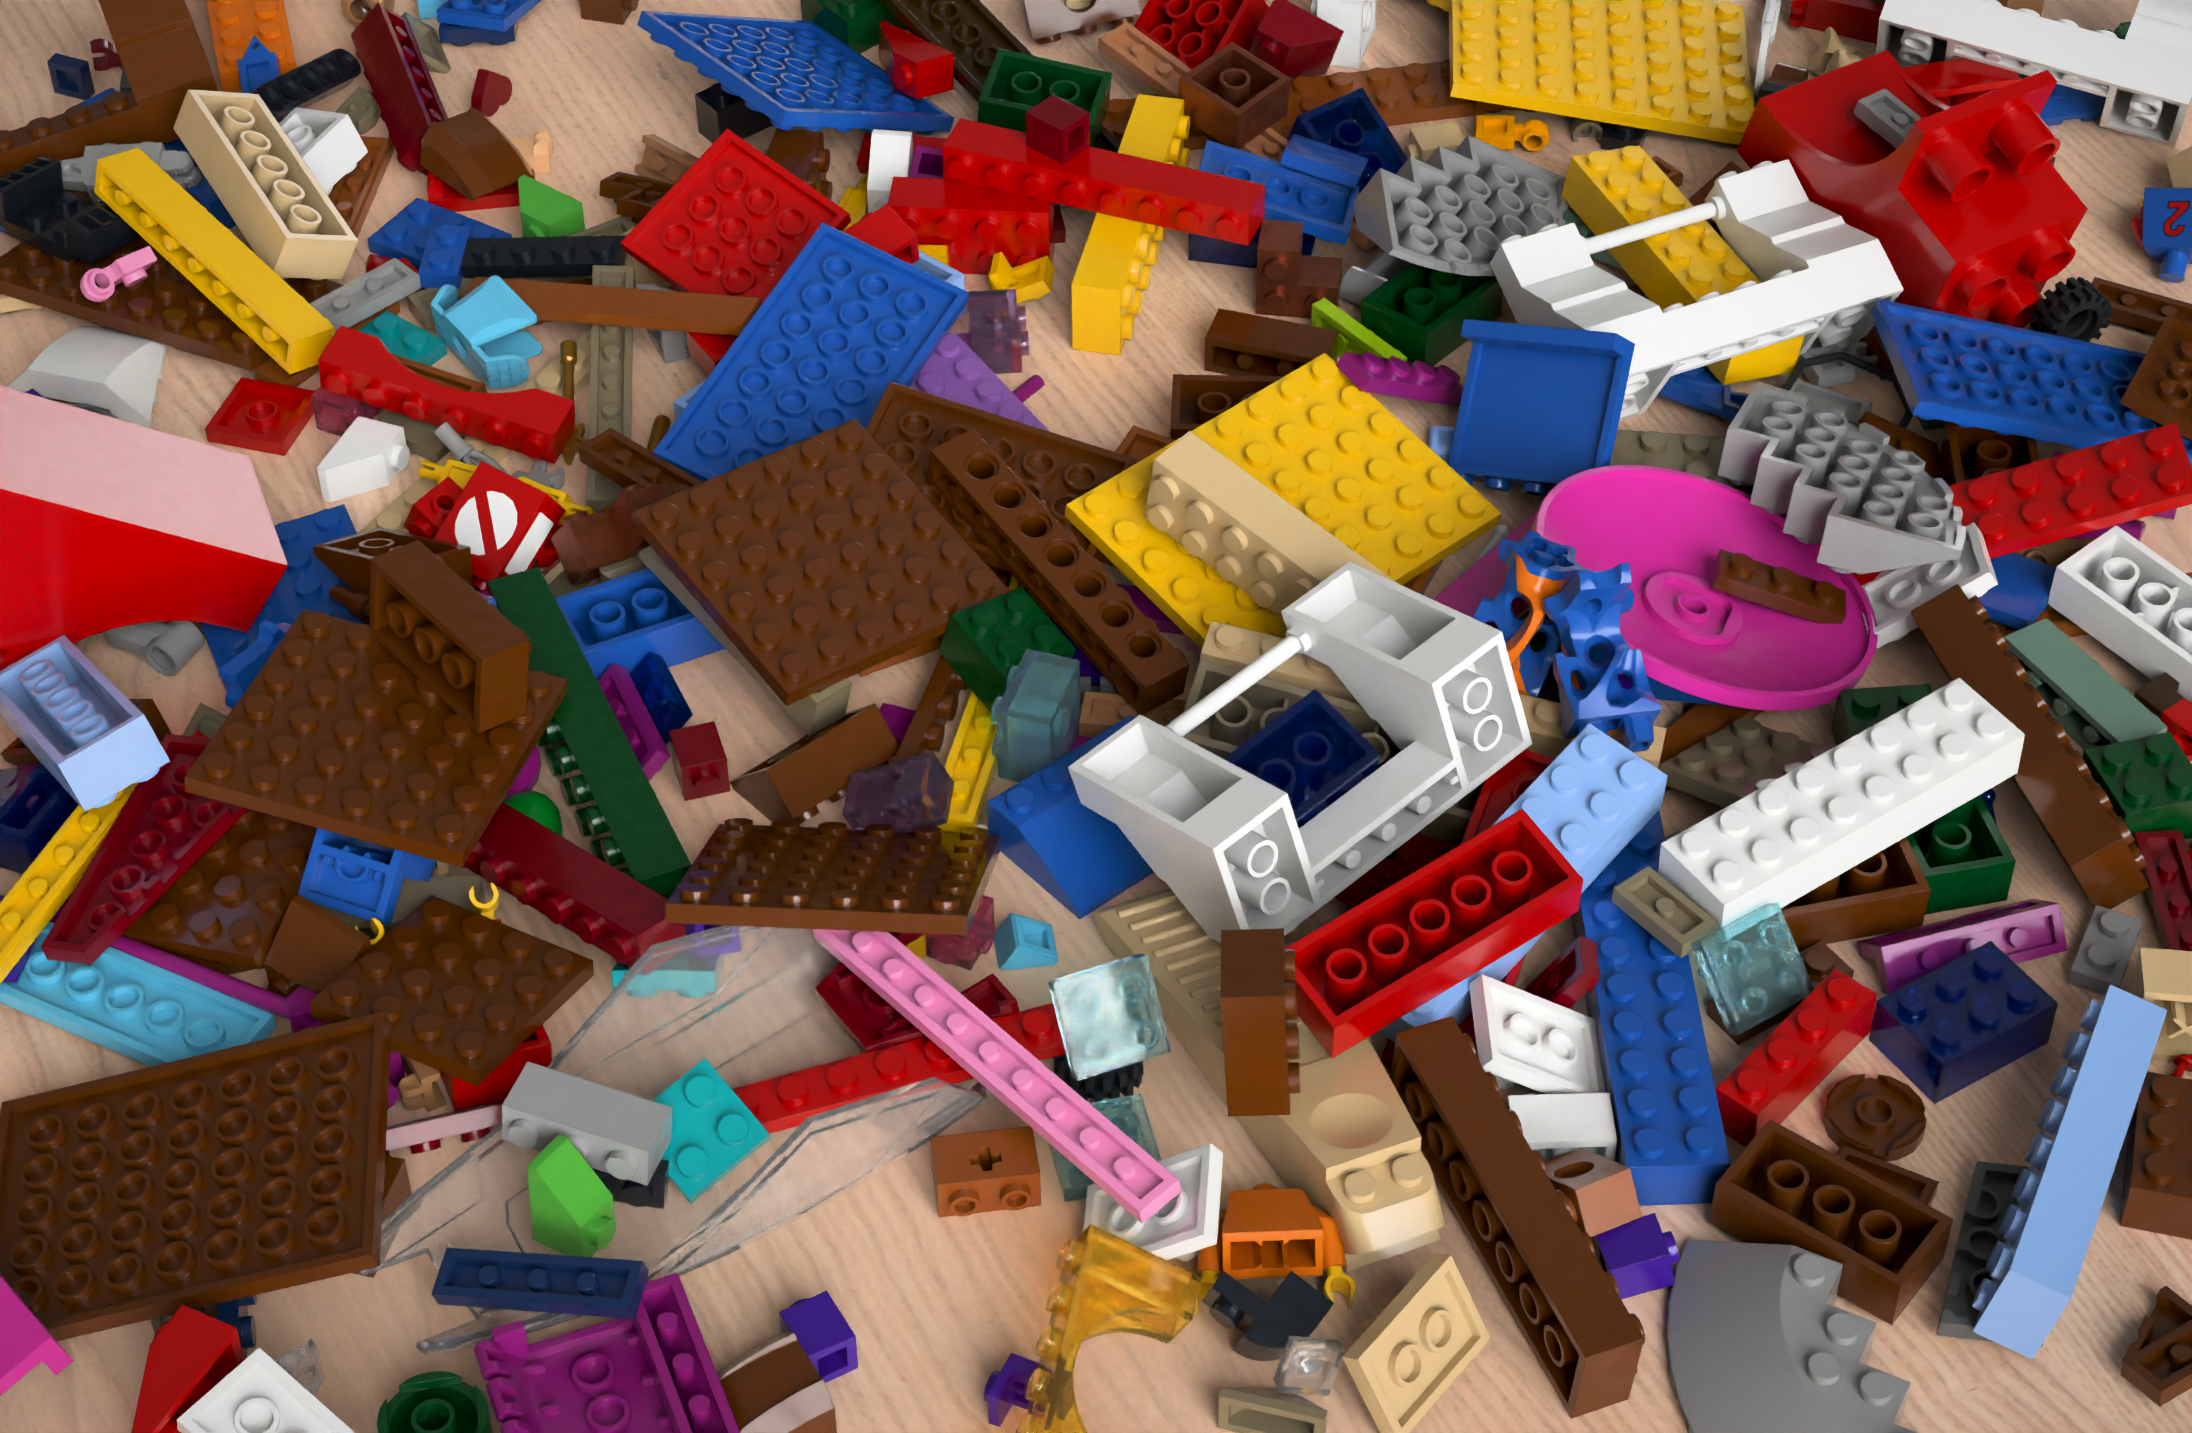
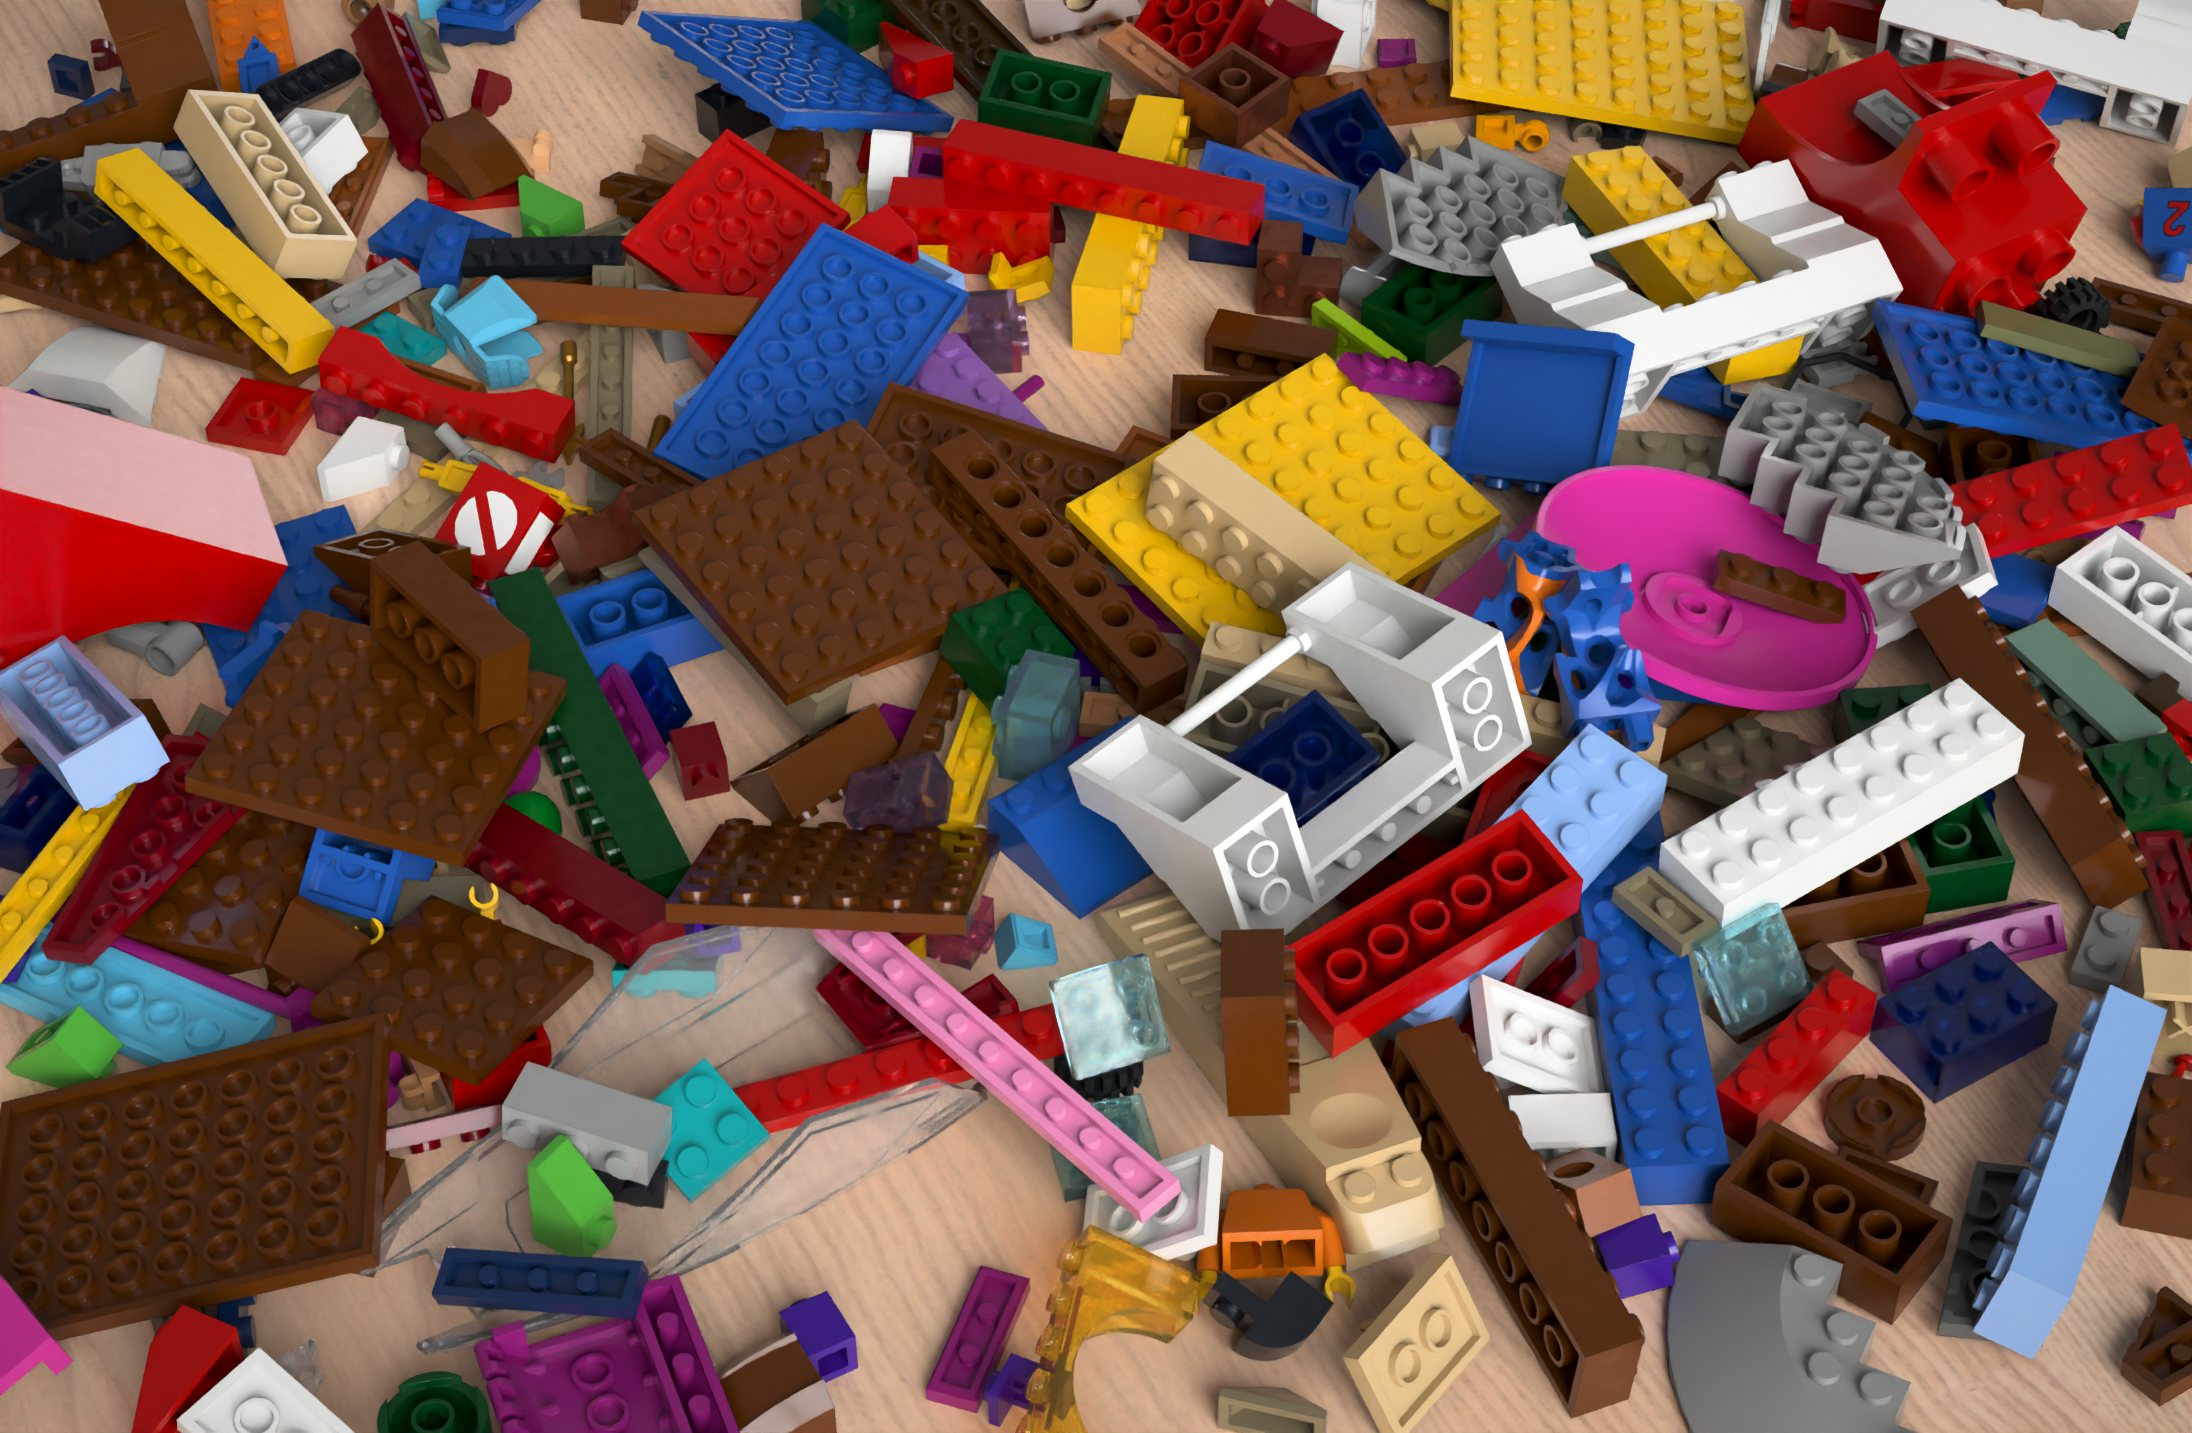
(67, 1051): none -> bright green slope
(128, 269): bright pink plate -> none
(432, 509): red brick -> none
(978, 1339): none -> magenta tile
(985, 1171): dark orange brick -> none
(1057, 129): dark red brick -> none
(1308, 1365): clear plate -> none
(1324, 161): blue tile -> none
(1395, 52): none -> magenta tile
(2057, 339): none -> olive tile

